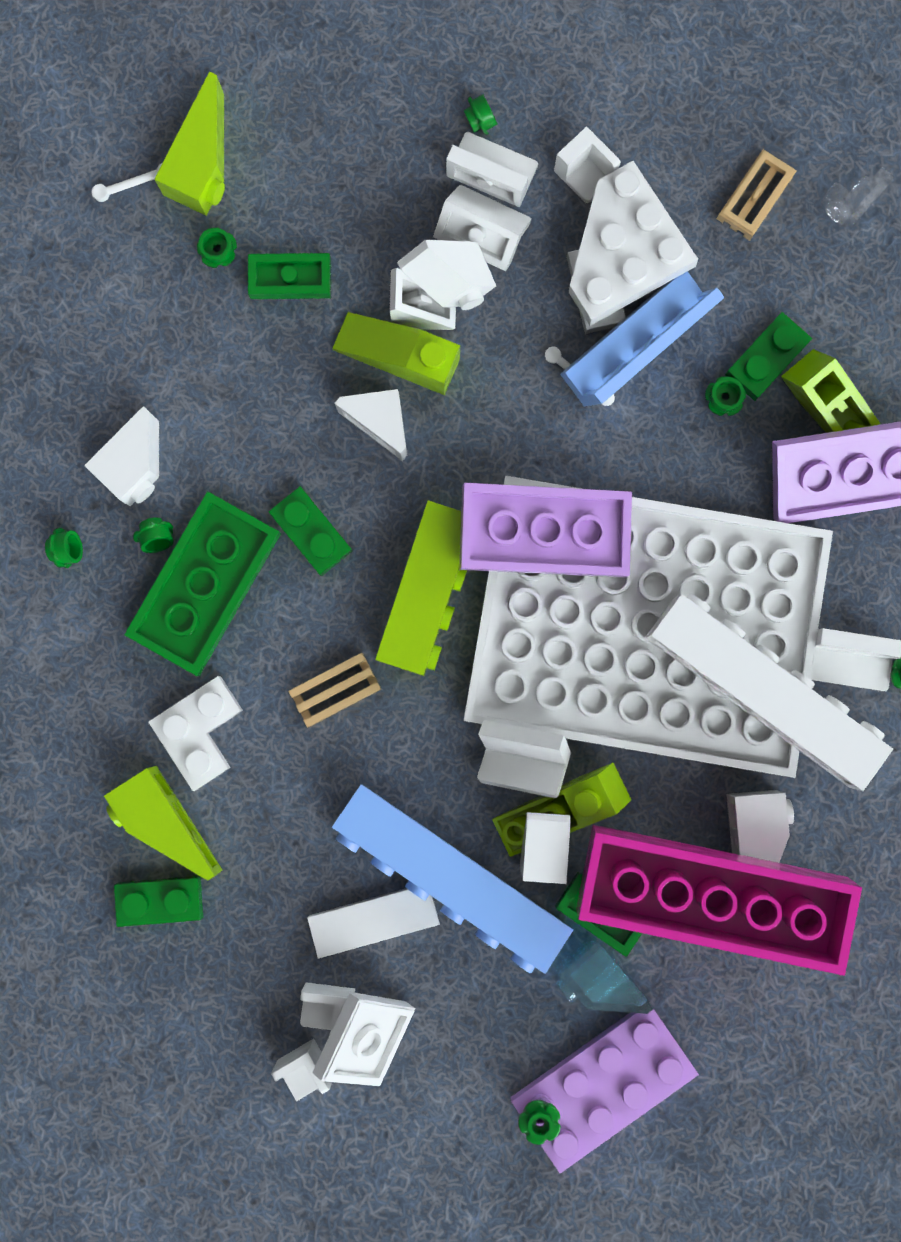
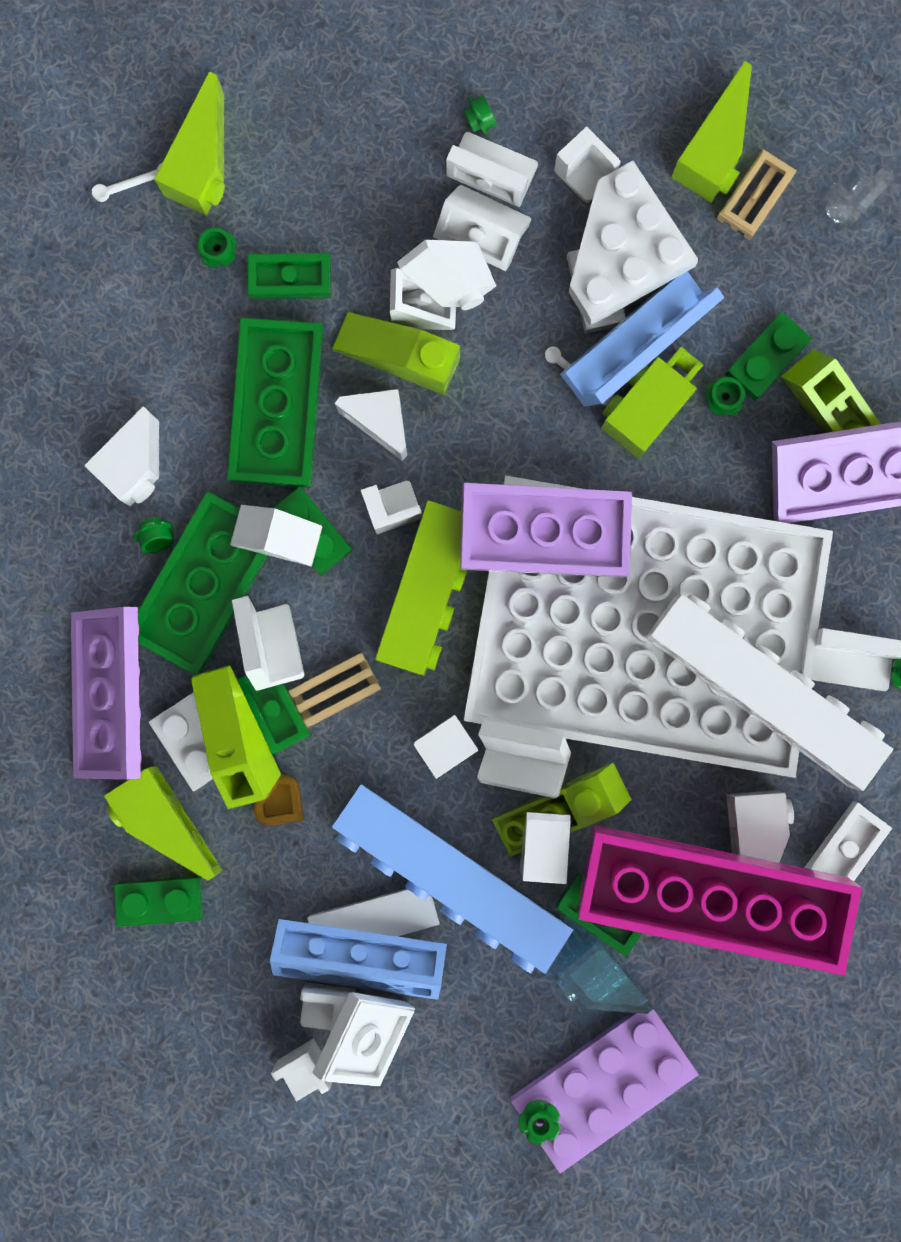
(64, 548): green plate -> none
(105, 694): none -> lavender plate
(232, 739): none -> lime slope
(267, 644): none -> white panel
(275, 403): none -> green plate
(275, 715): none -> green plate
(276, 534): none -> white slope
(281, 804): none -> pearl gold tile
(358, 959): none -> light blue fence
(391, 506): none -> white panel
(445, 746): none -> white panel
(651, 403): none -> lime brick
(718, 144): none -> lime slope
(850, 843): none -> white plate

